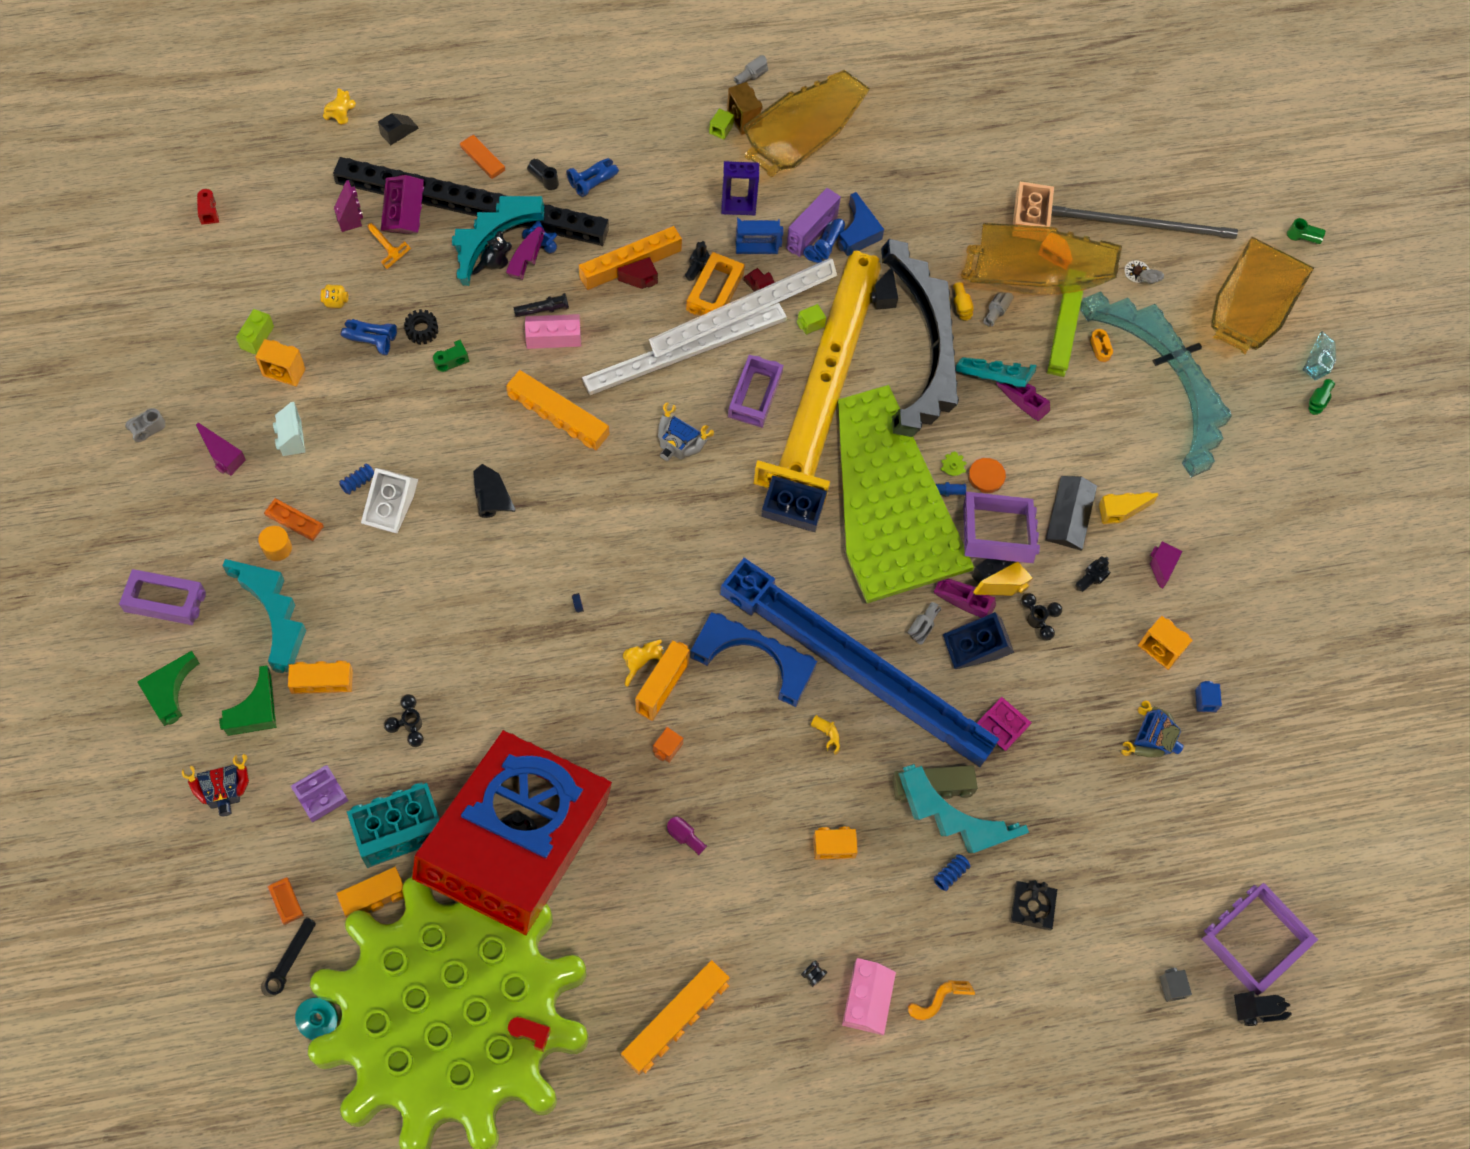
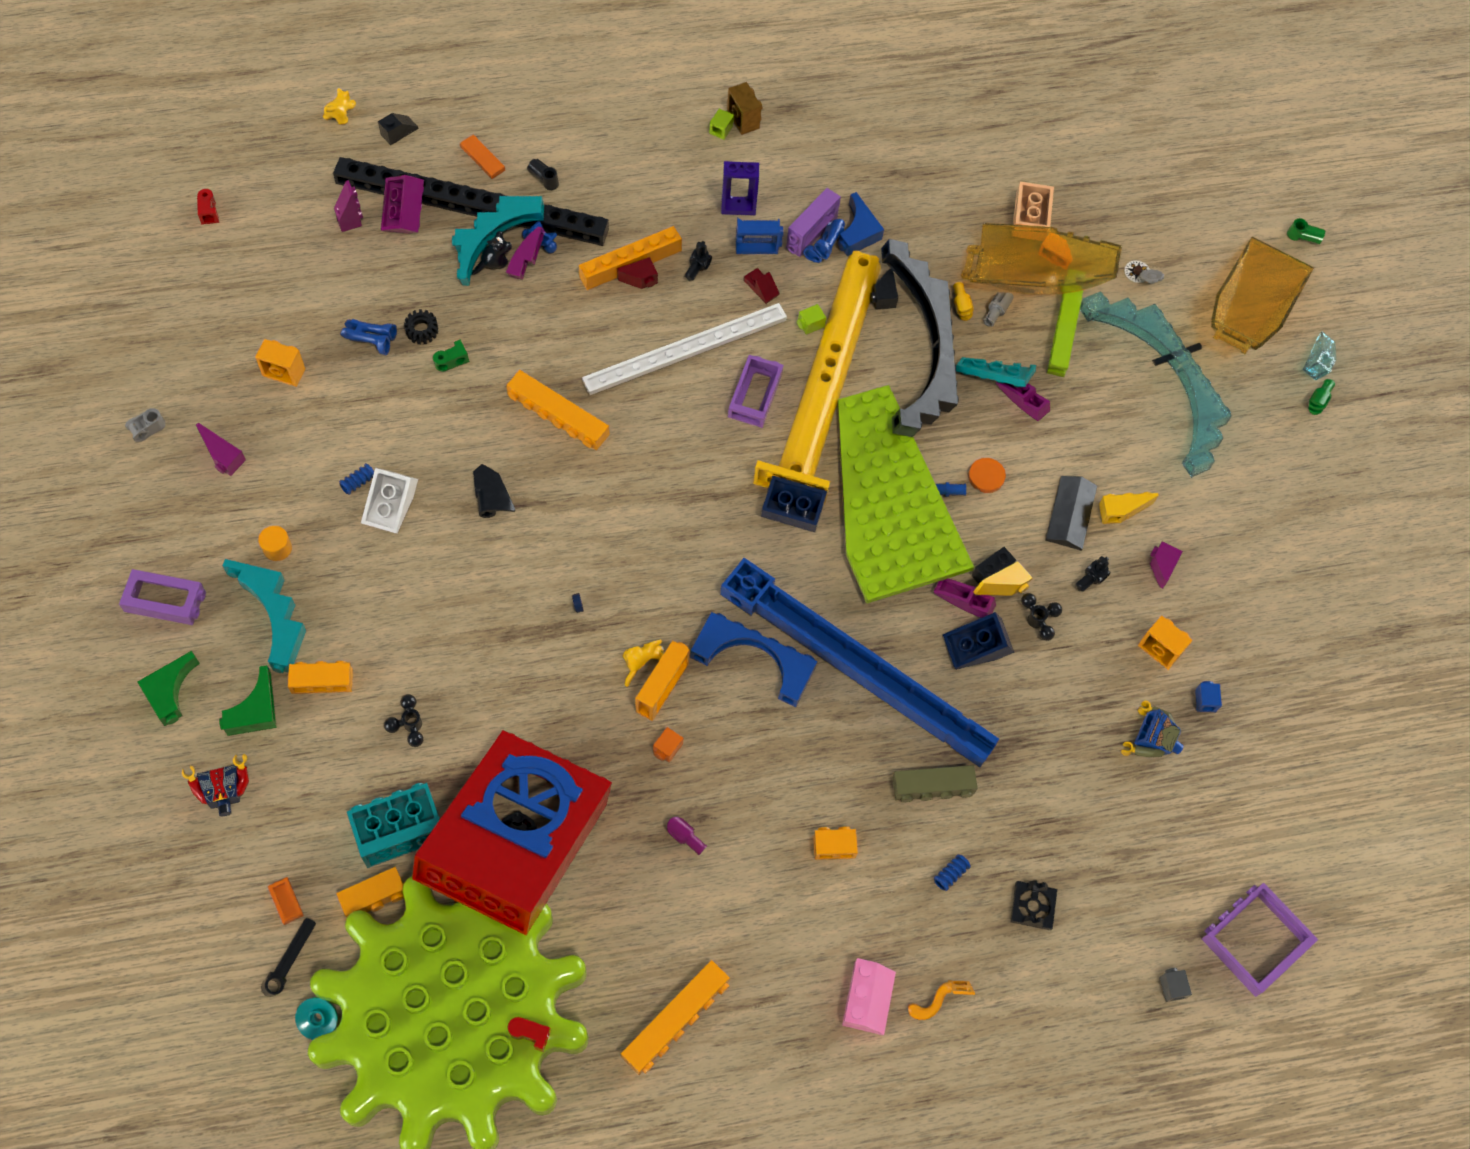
(254, 331): lime brick -> none
(289, 431): light aqua slope -> none
(293, 519): orange tile -> none
(319, 793): medium lavender slope -> none
(334, 296): yellow head -> none
(392, 251): light orange piece -> none
(542, 306): black pin -> none
(552, 331): bright pink slope -> none
(603, 170): blue piece -> none
(679, 437): torso -> none
(723, 264): light orange piece -> none
(742, 307): white plate -> none
(753, 70): light grey arm -> none
(803, 122): clear yellow windscreen -> none
(815, 975): black wheel -> none
(830, 730): yellow piece -> none
(924, 624): light grey arm -> none
(953, 464): lime piece -> none
(976, 833): teal arch -> none
(996, 549): medium lavender window -> none
(1004, 723): dark pink slope -> none
(1105, 344): light orange beam -> none
(1224, 232): dark grey piece -> none
(1255, 1009): black piece -> none

